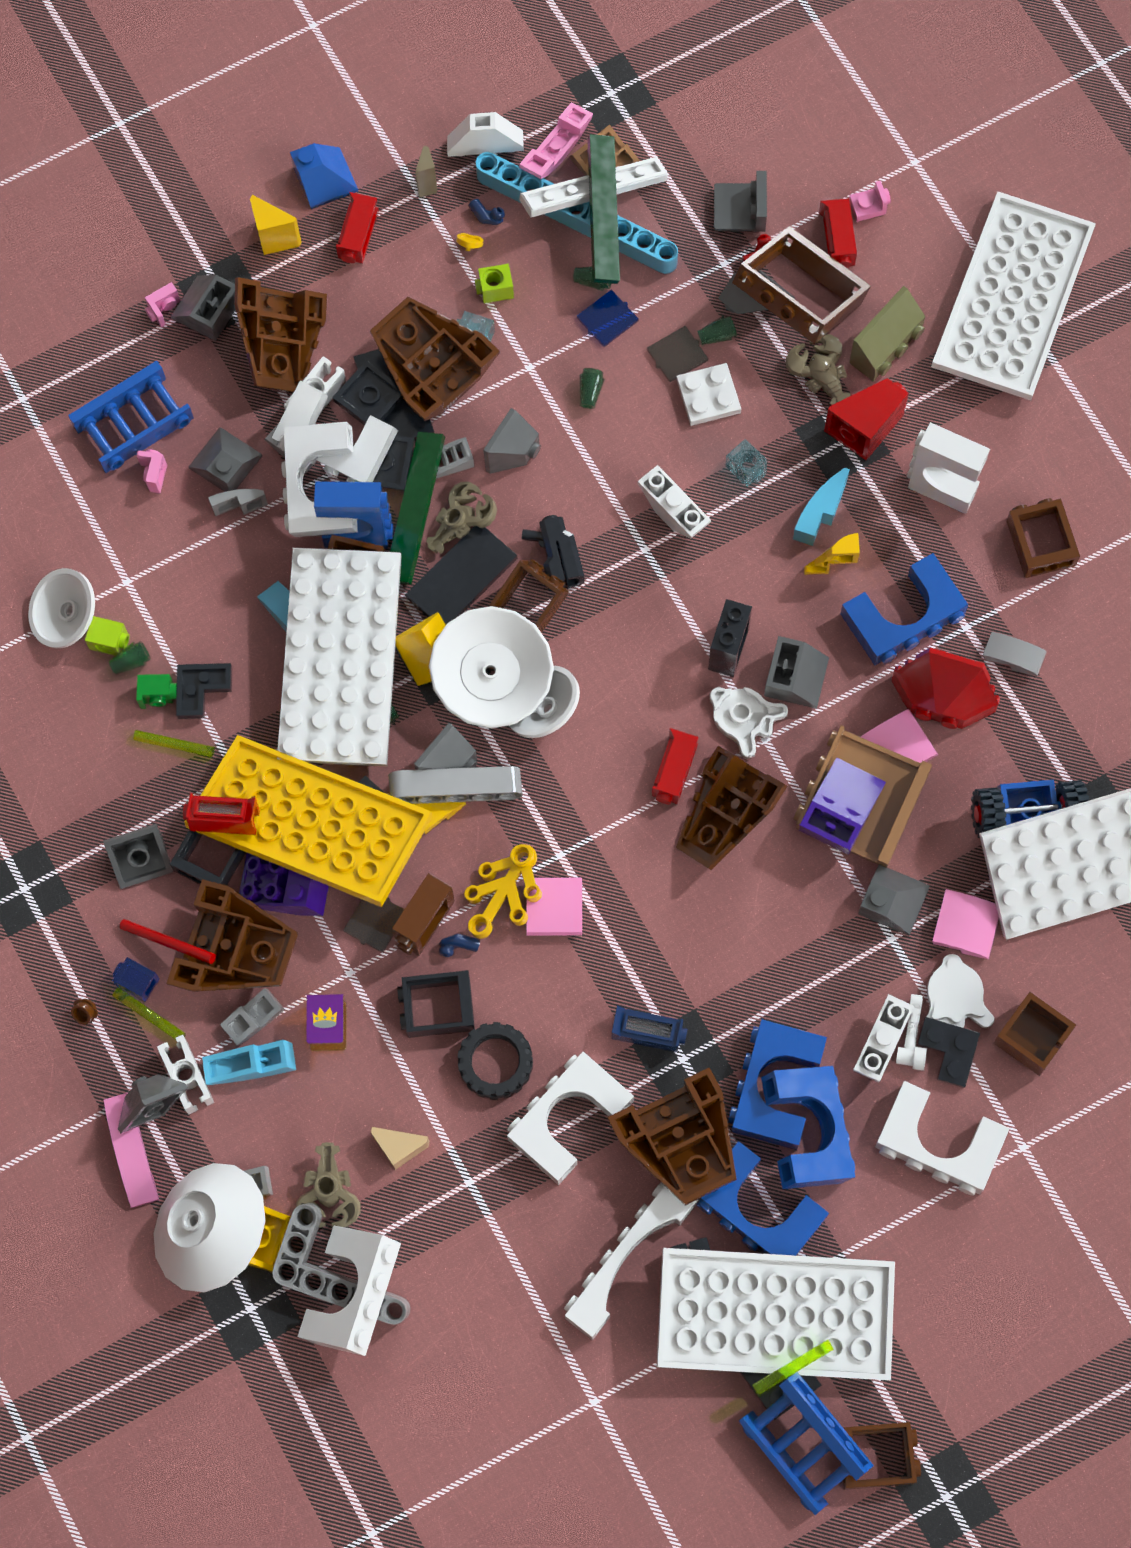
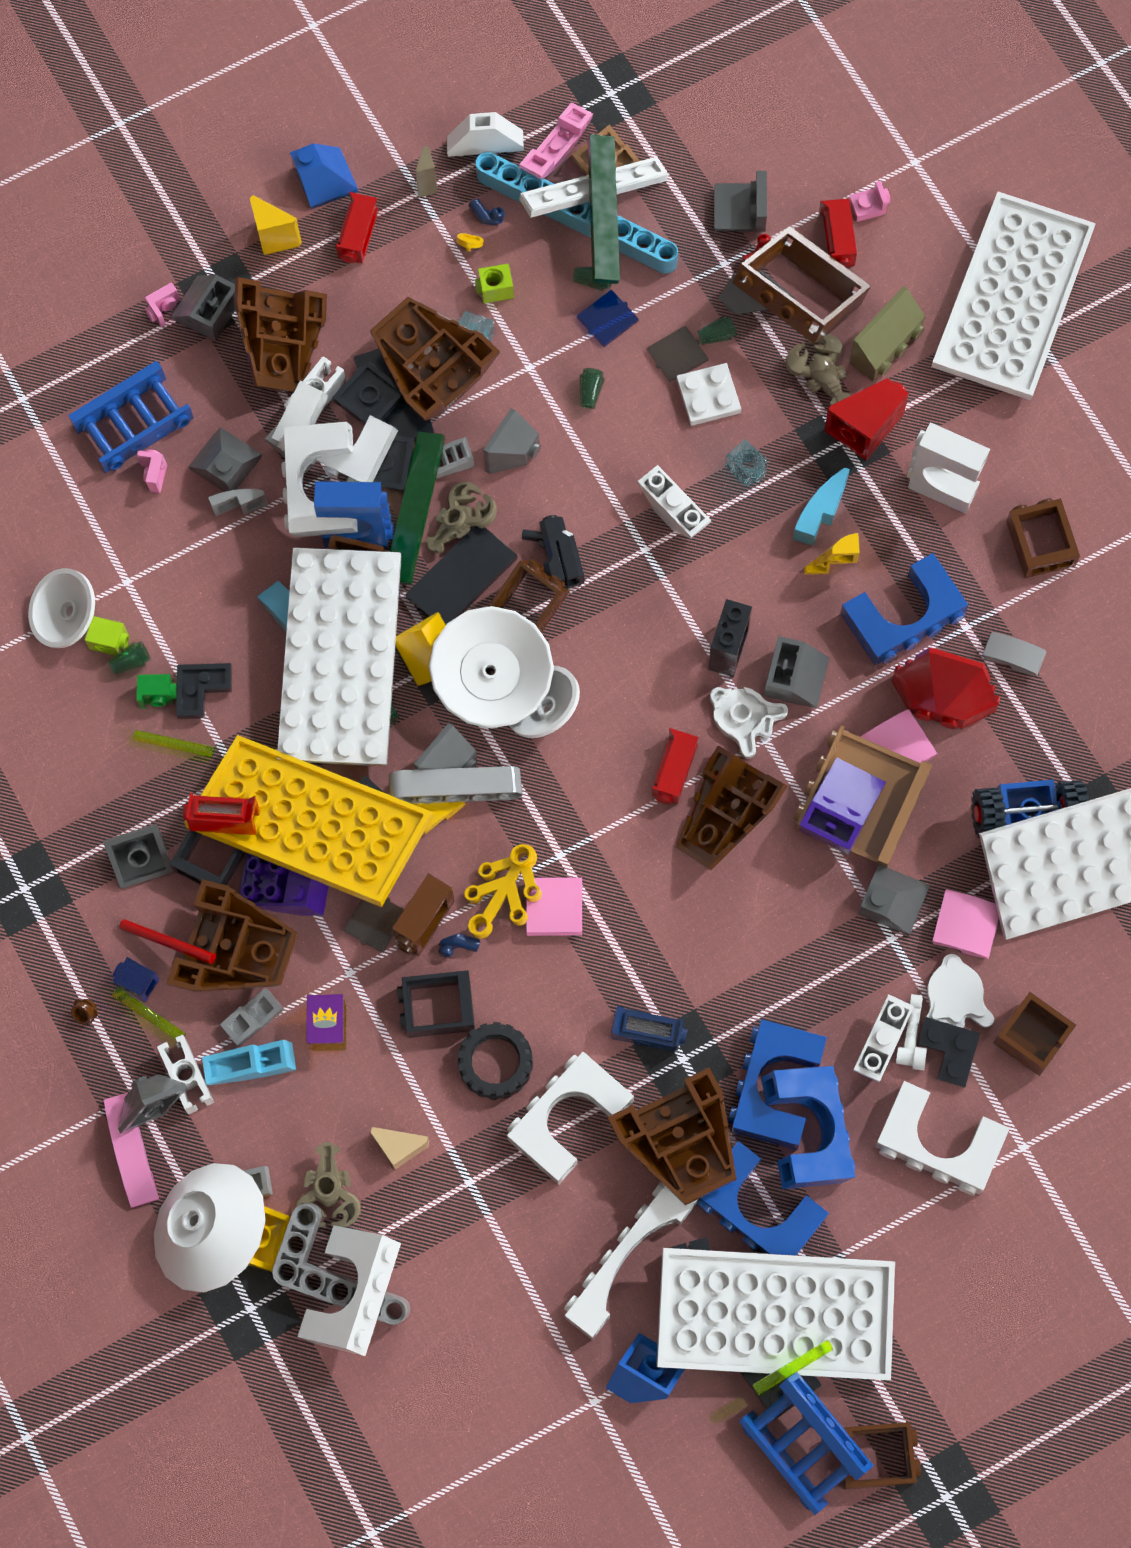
(637, 1376): none -> blue slope

